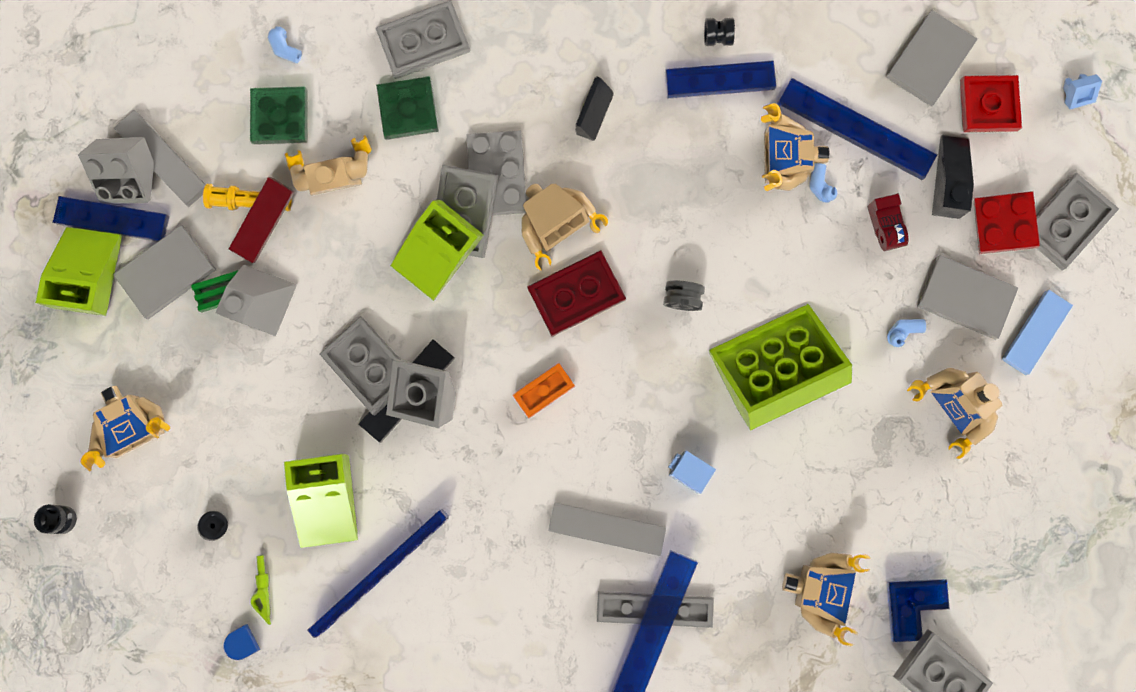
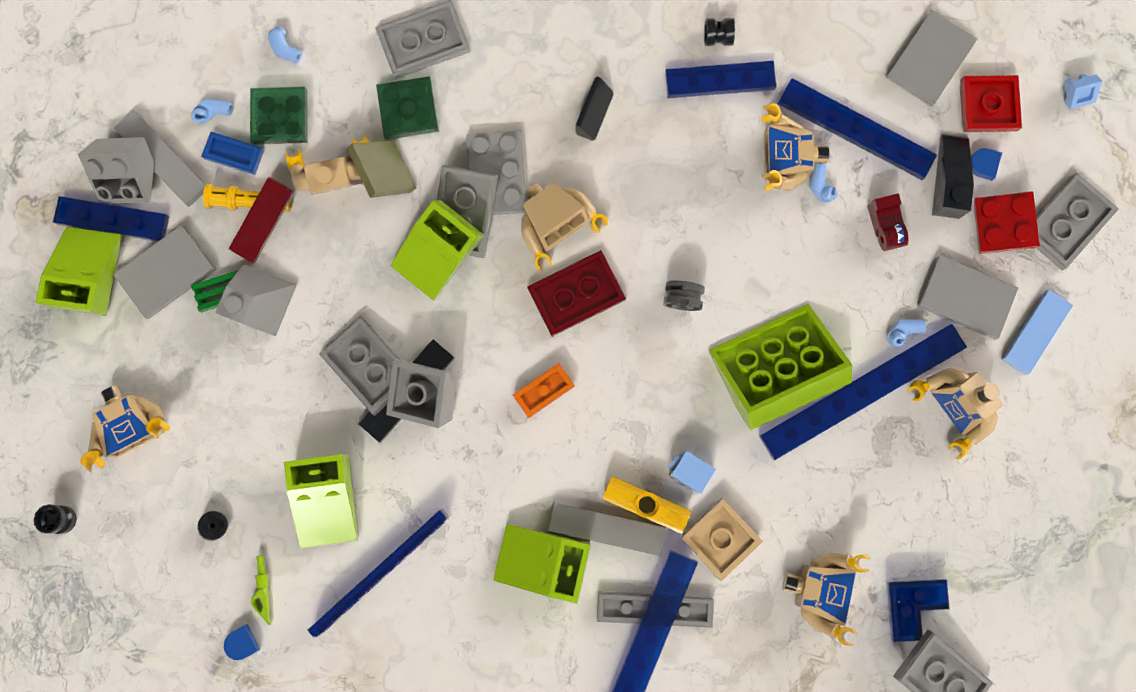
(209, 108): none -> light blue arm
(232, 153): none -> blue tile
(381, 168): none -> olive tile
(542, 563): none -> lime slope
(663, 513): none -> yellow piece
(721, 539): none -> tan plate
(862, 392): none -> clear blue tile
(986, 163): none -> blue tile

